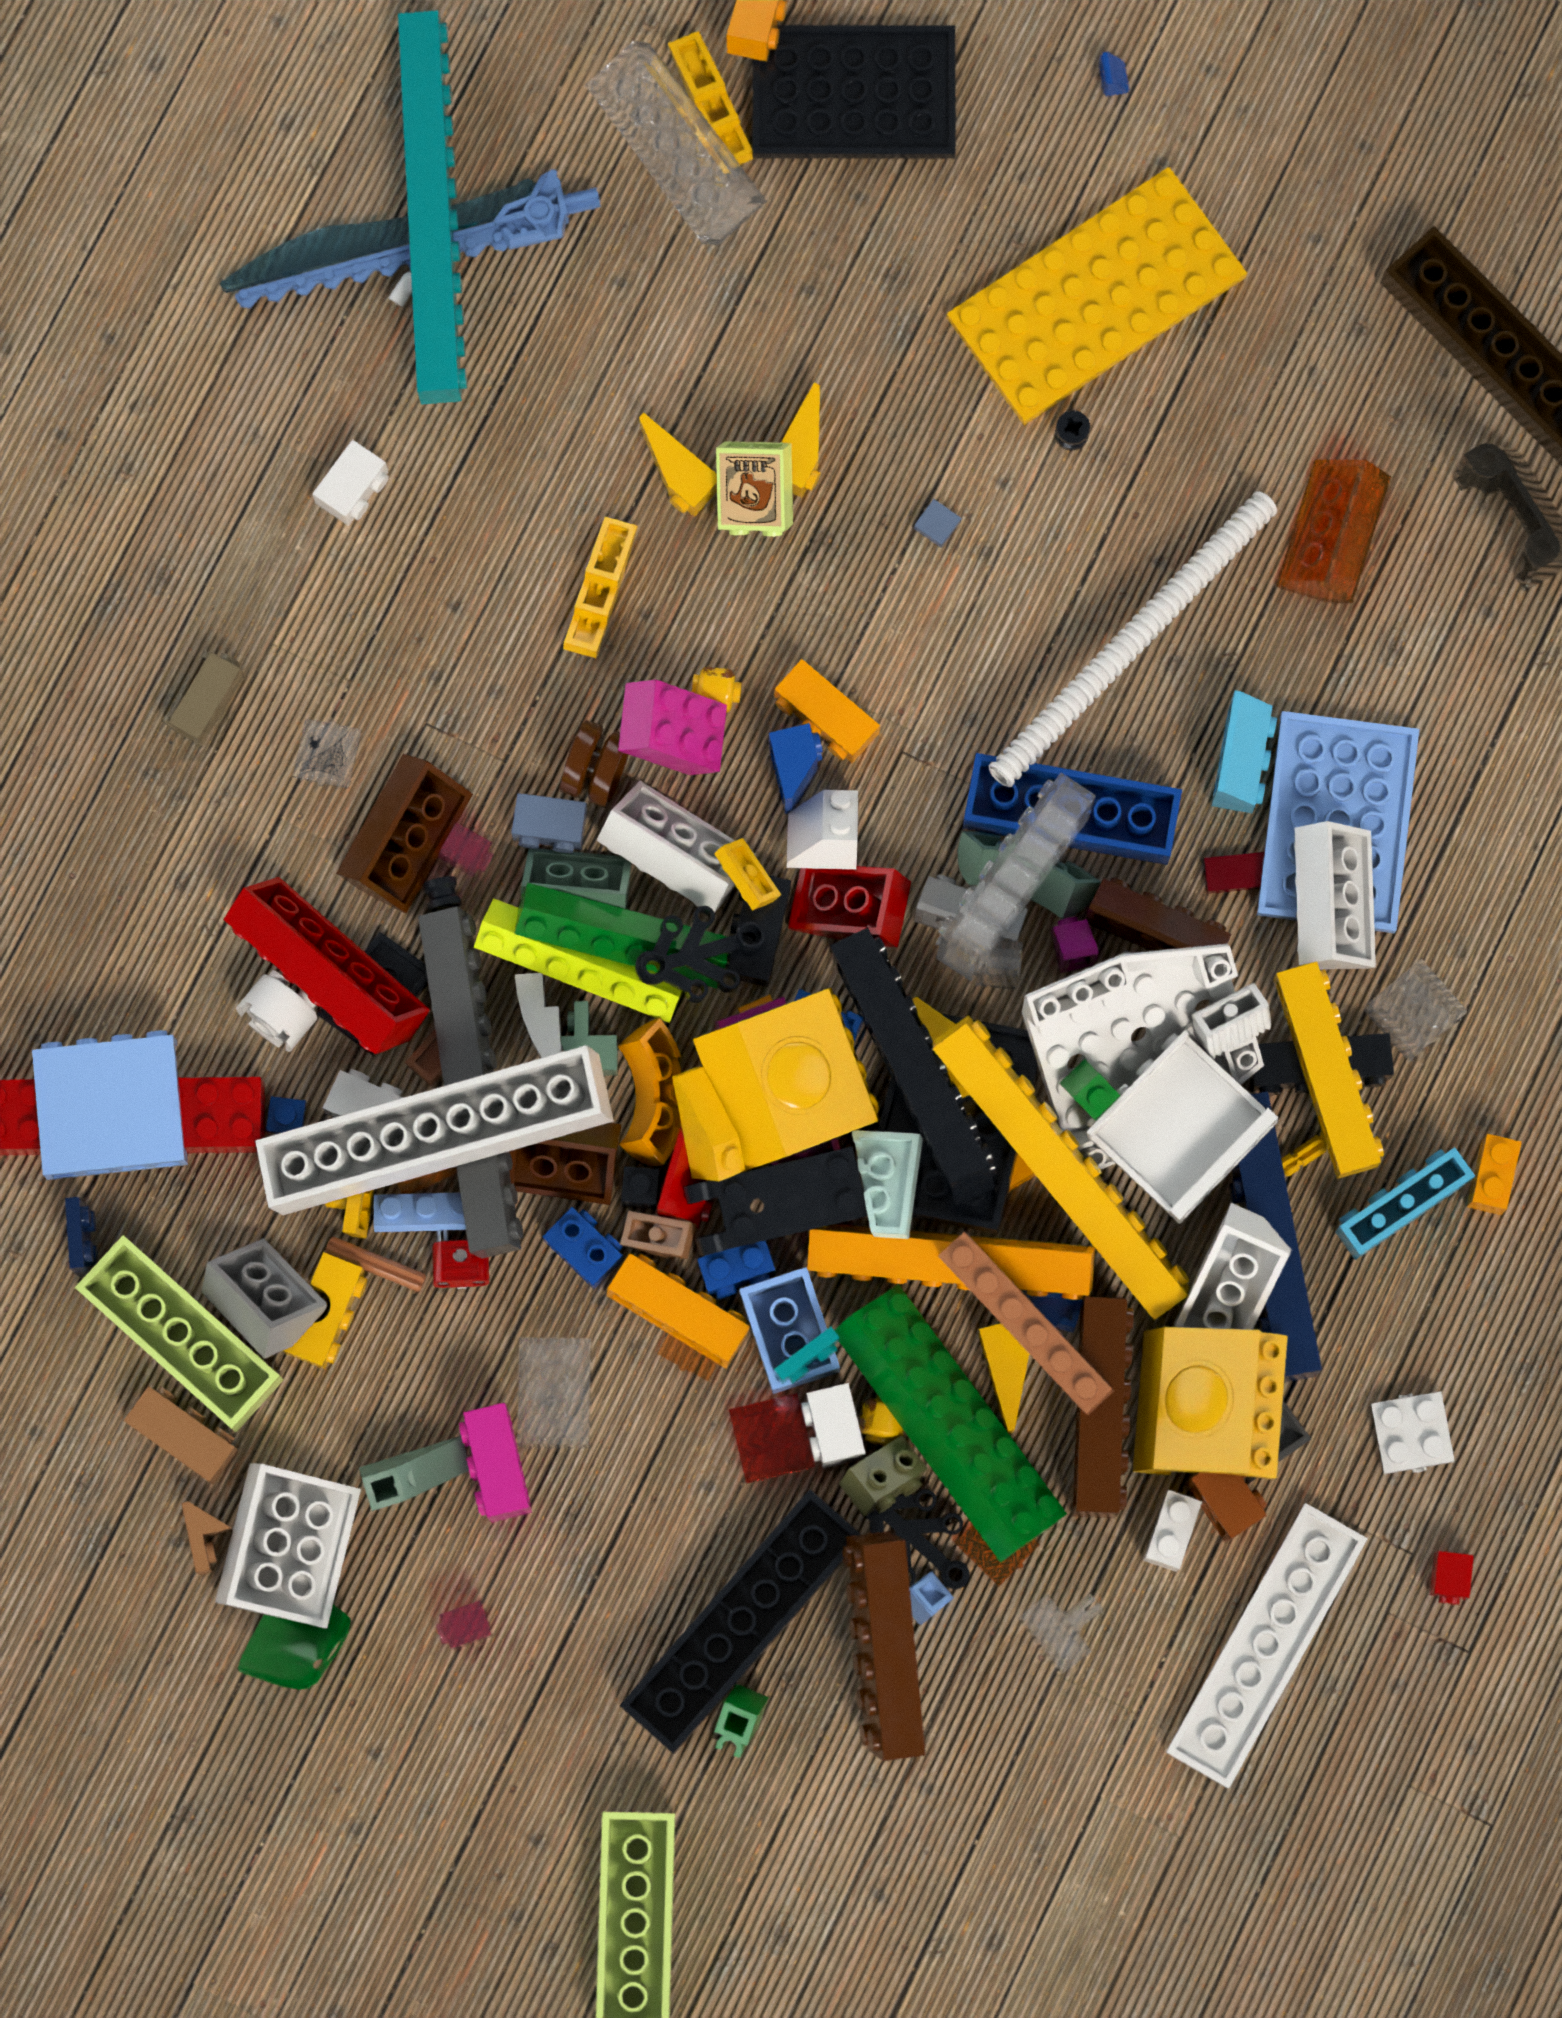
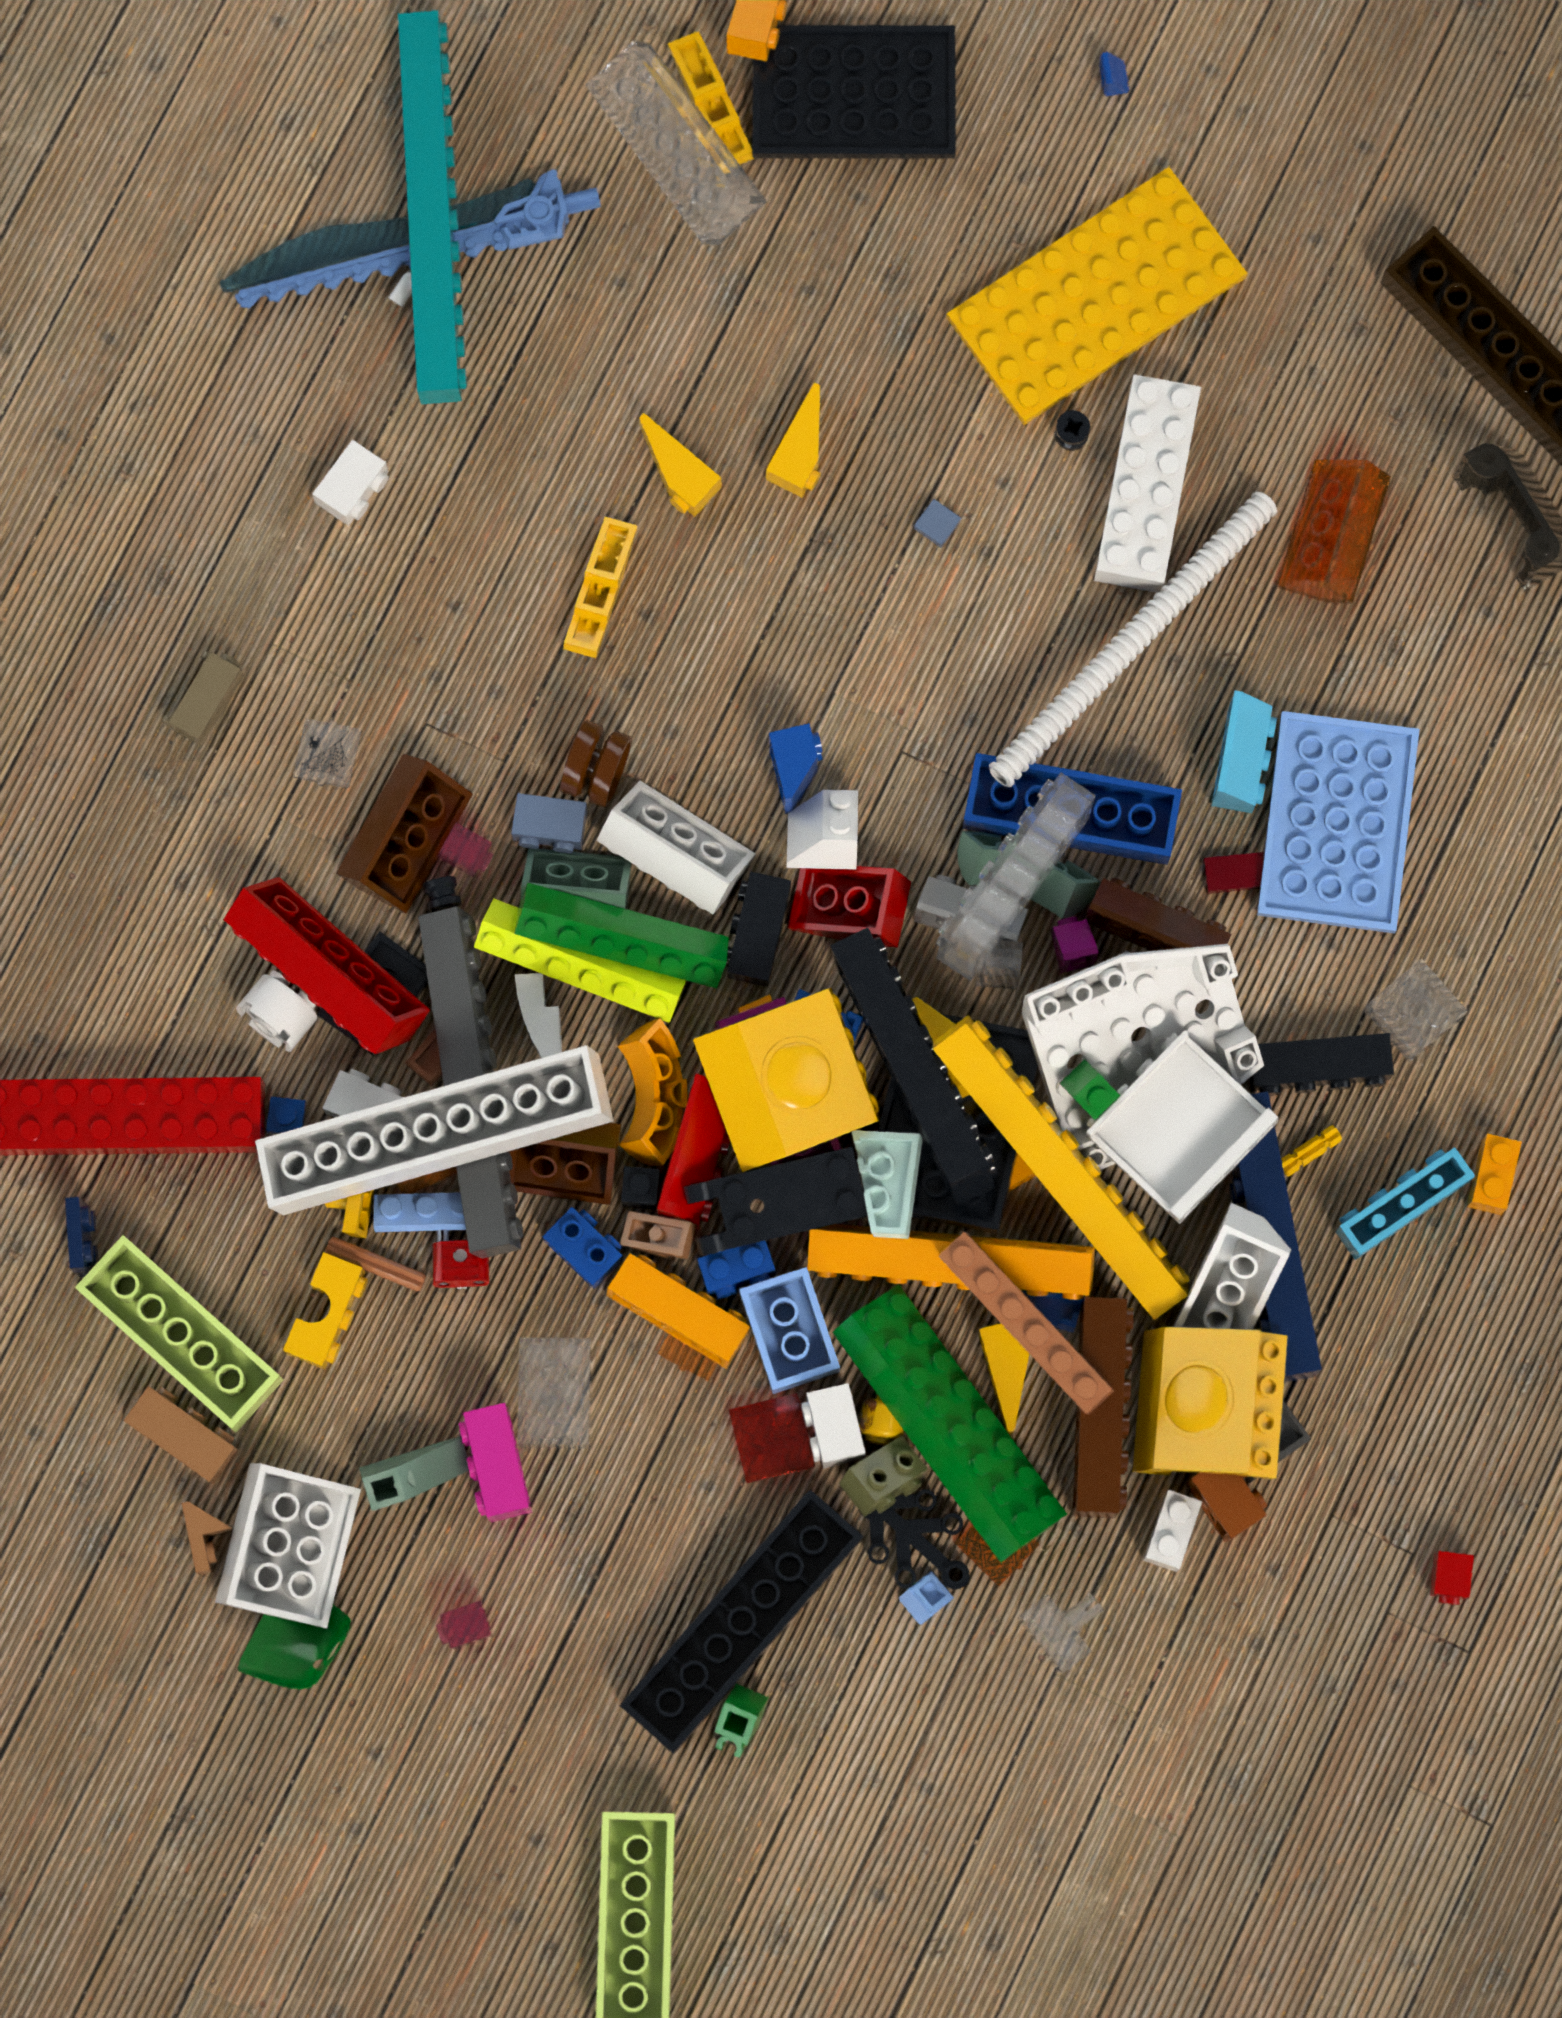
(108, 1105): light blue panel -> none
(262, 1297): light grey slope -> none
(602, 1044): sand green brick -> none
(672, 727): dark pink brick -> none
(694, 956): black plant -> none
(707, 1130): yellow slope -> none
(717, 685): yellow head -> none
(747, 874): yellow plate -> none
(754, 487): brick -> none
(795, 1366): teal plate -> none
(827, 711): light orange brick -> none
(884, 1645): reddish brown brick -> none
(1147, 483): none -> white brick
(1232, 1020): white brick -> none
(1266, 1645): white plate -> none
(1327, 1069): yellow brick -> none
(1334, 896): white slope -> none
(1412, 1432): white plate -> none

